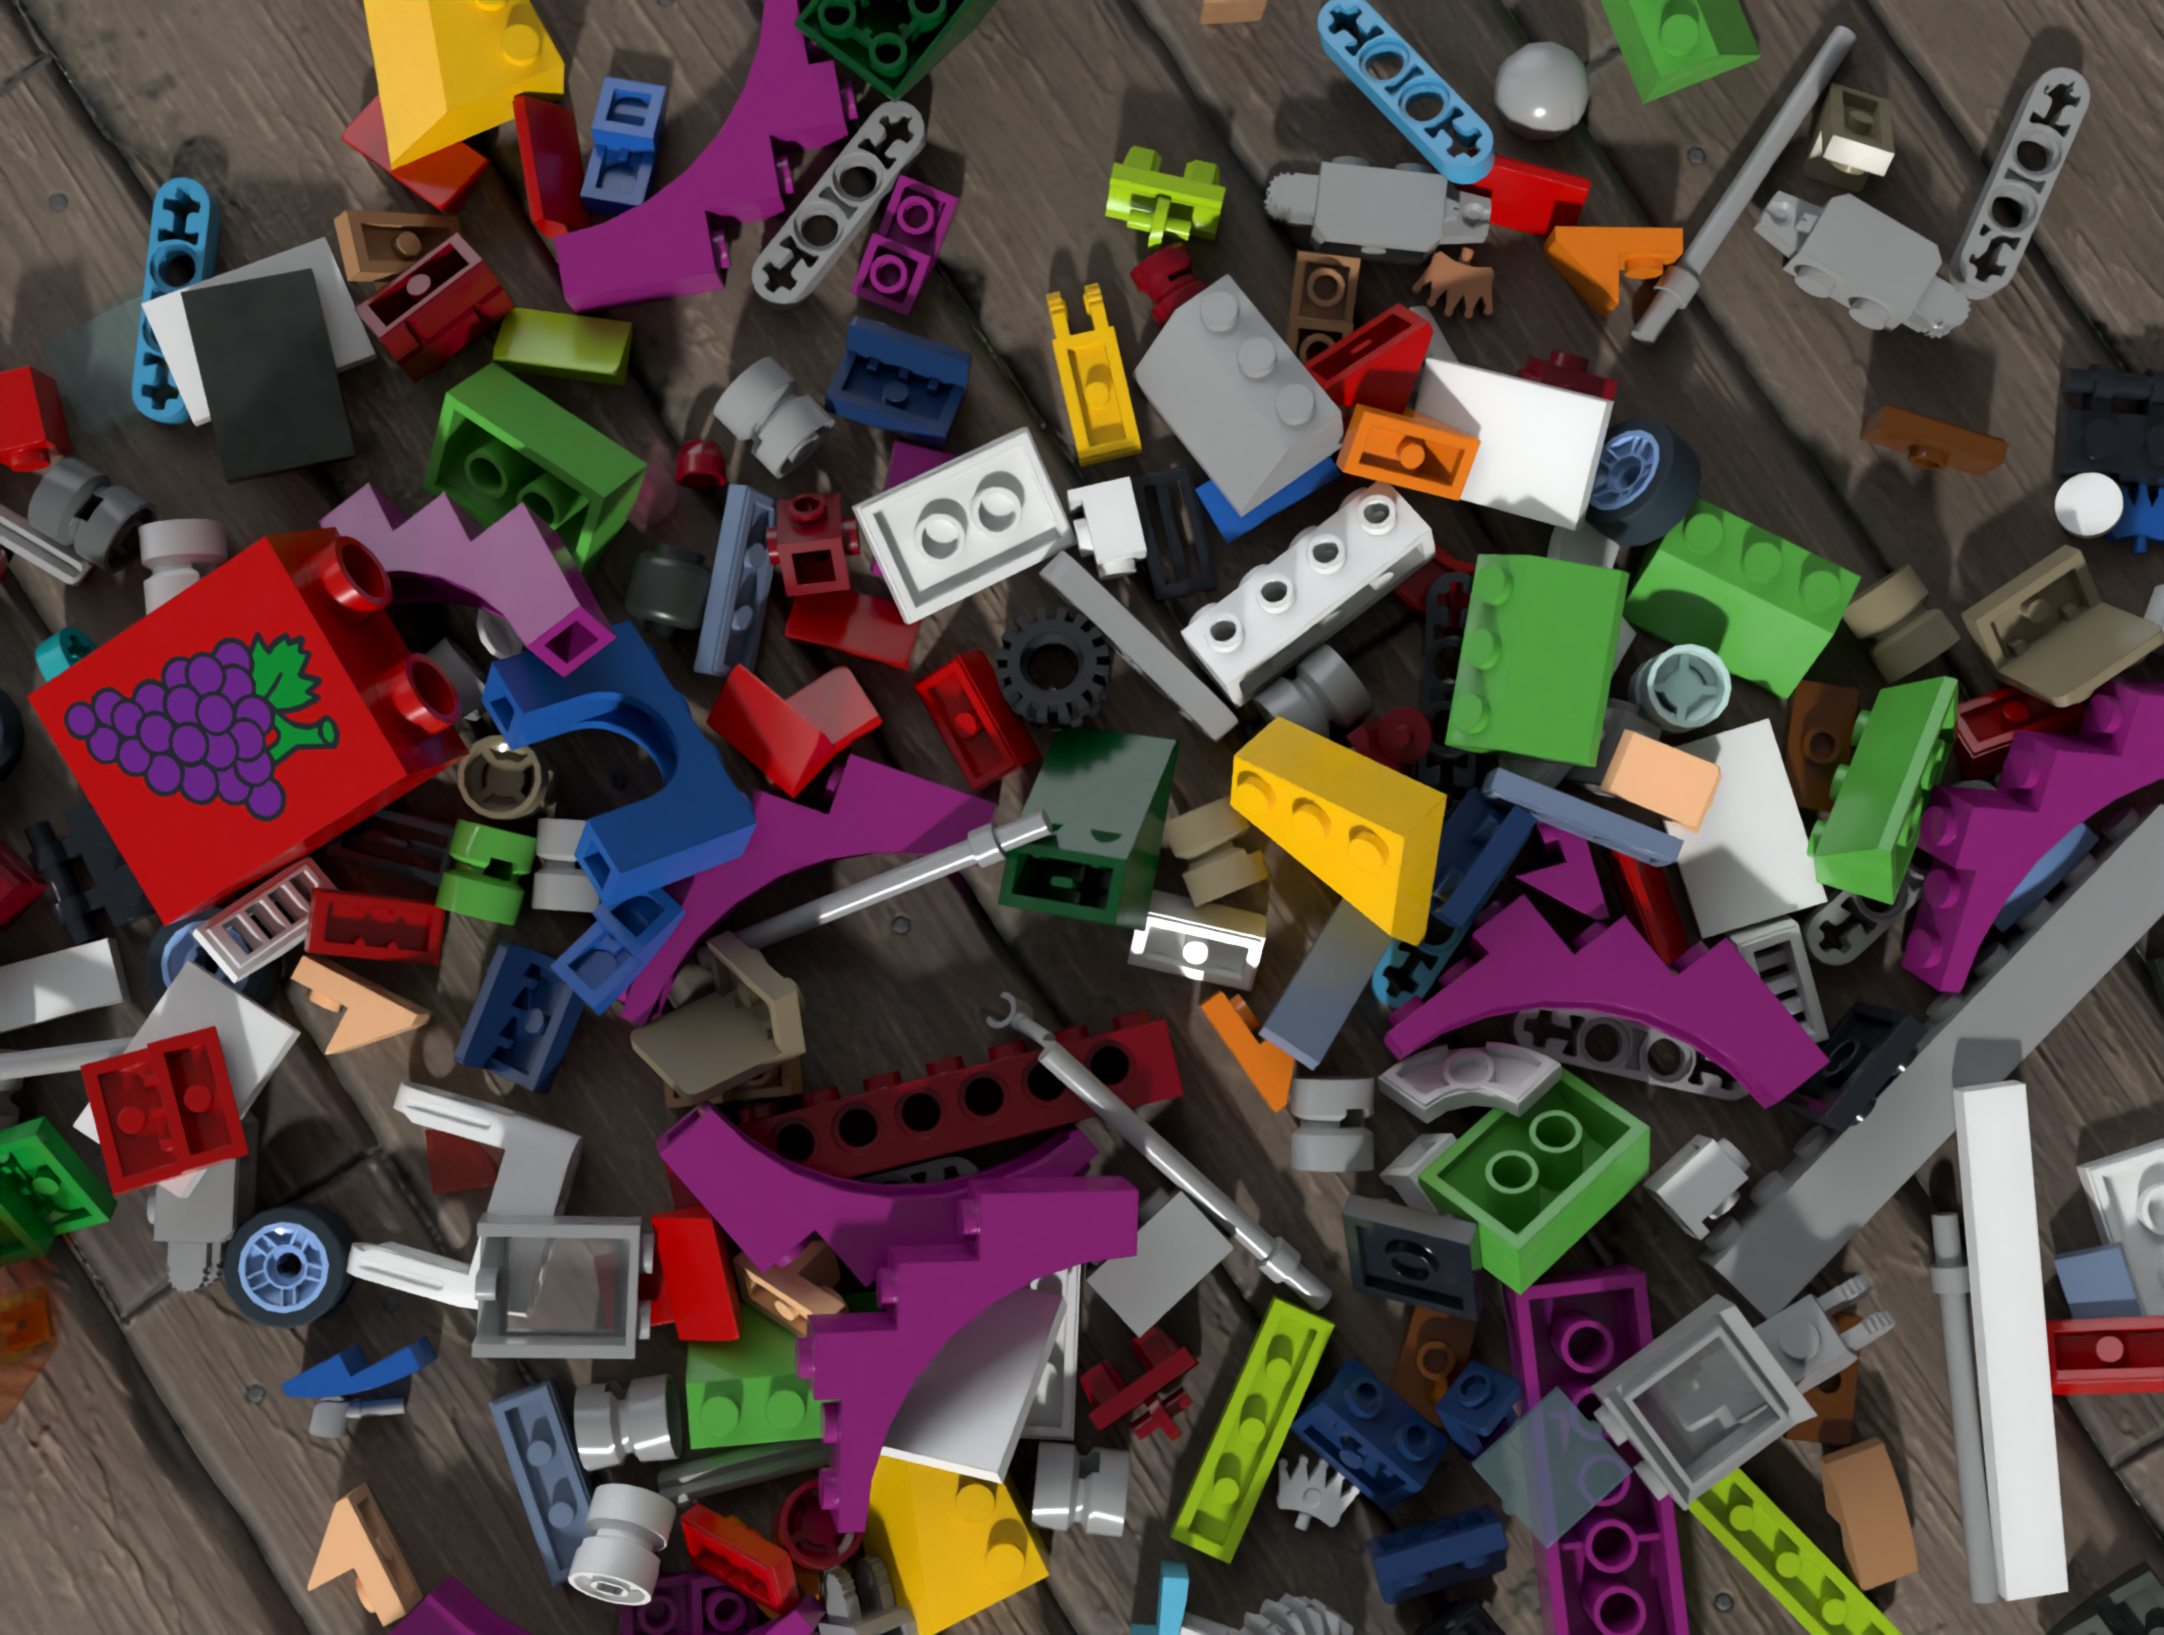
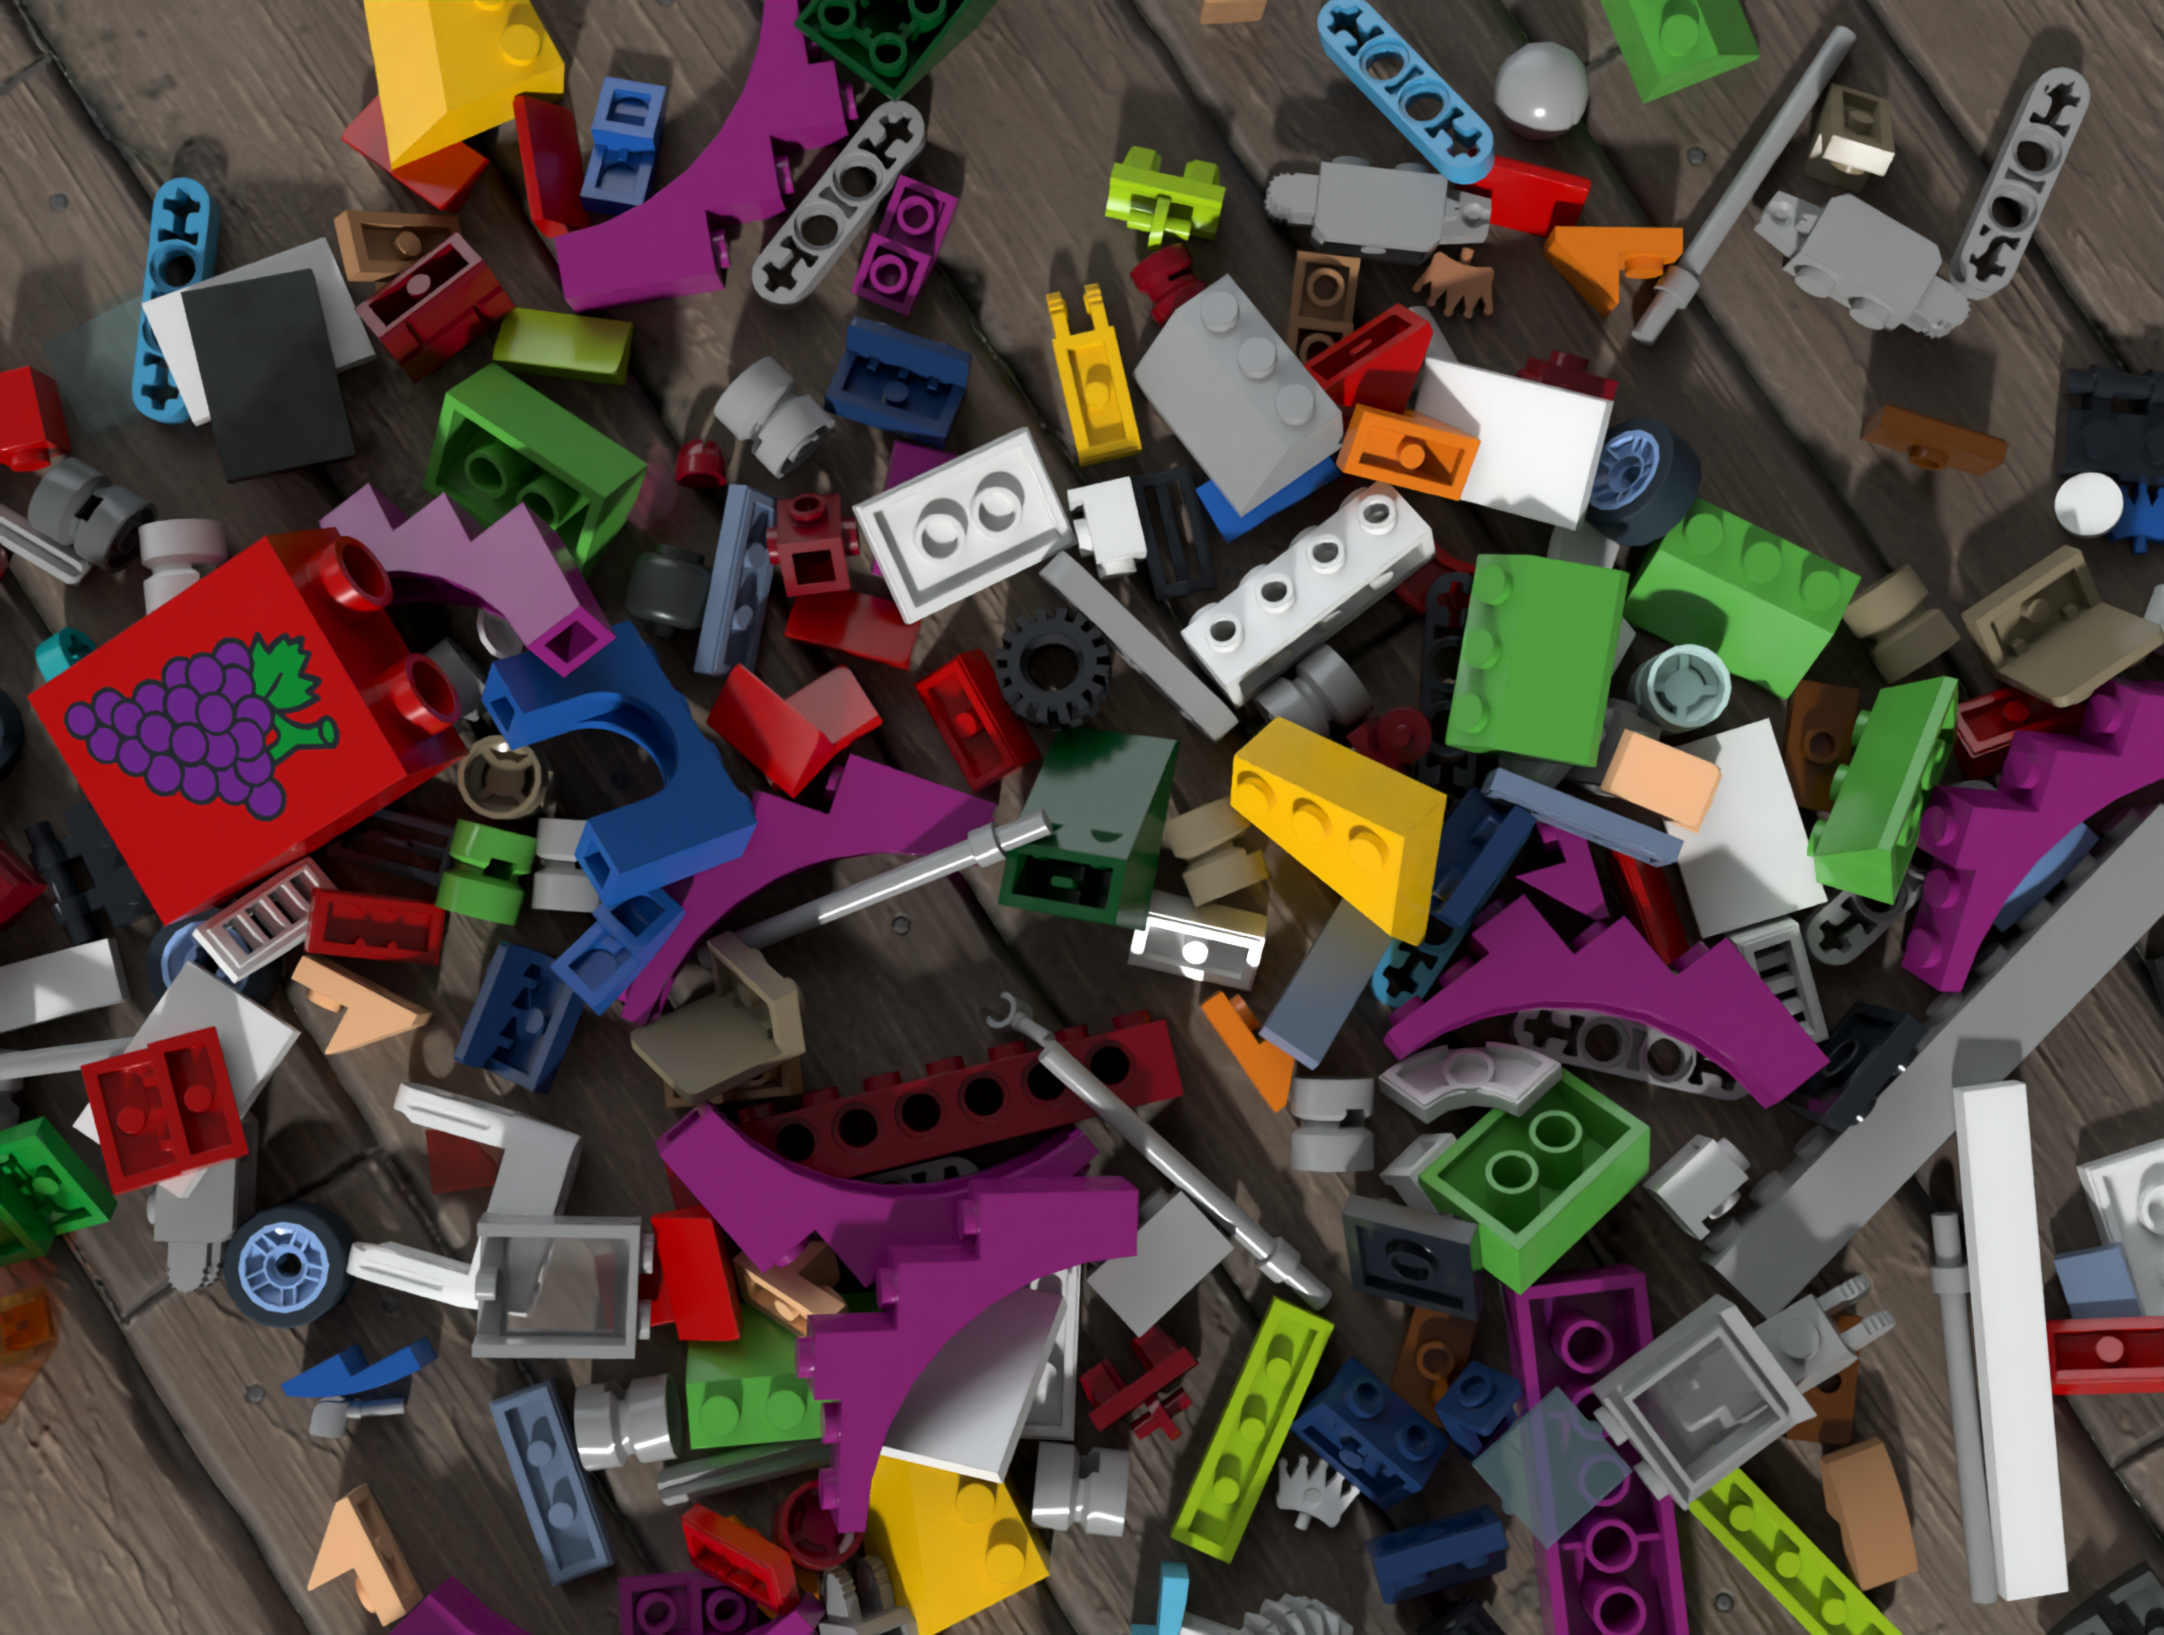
(619, 1556): white wheel -> none

